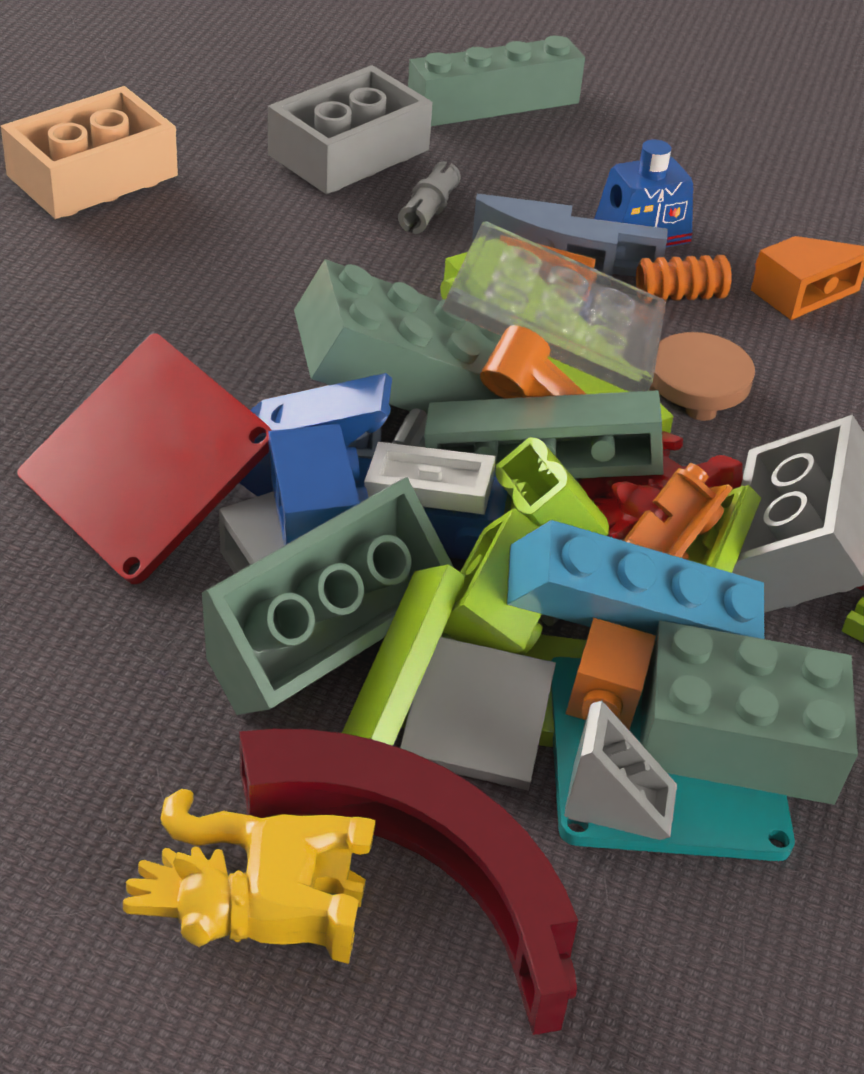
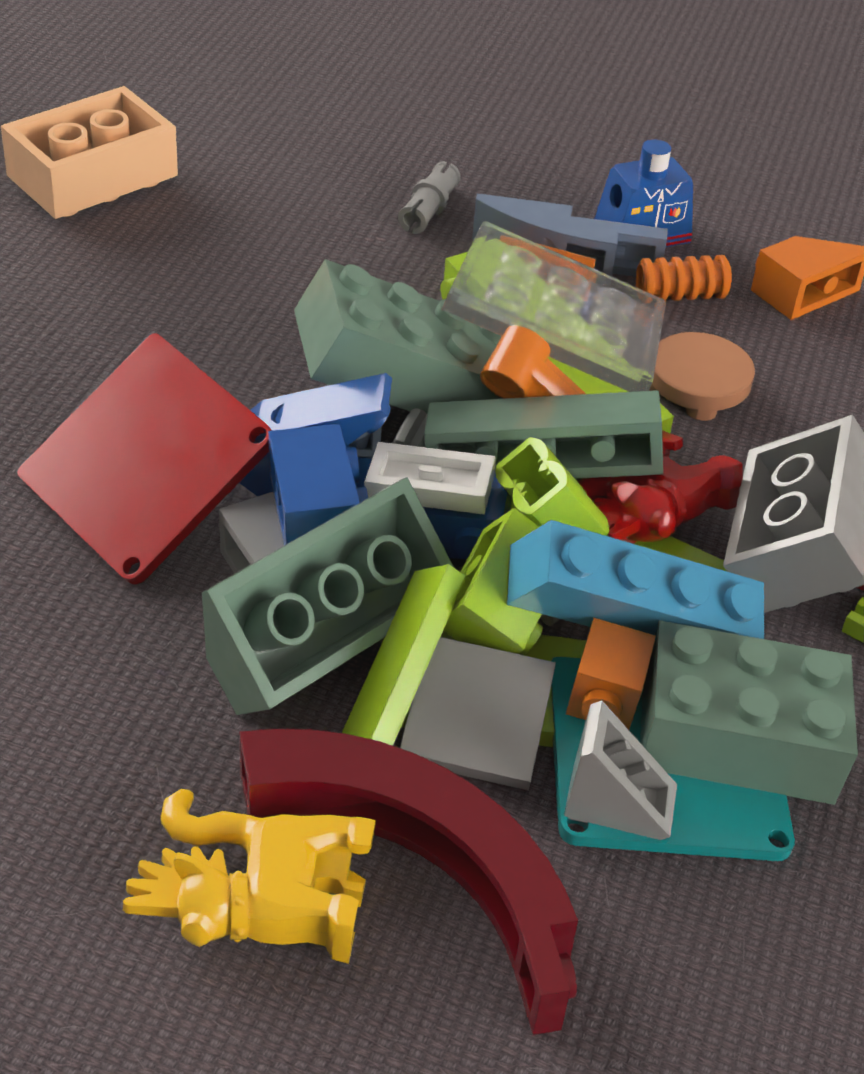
(349, 128): light grey brick -> none
(499, 79): sand green brick -> none
(691, 511): orange hinge -> none
(724, 541): lime tile -> none

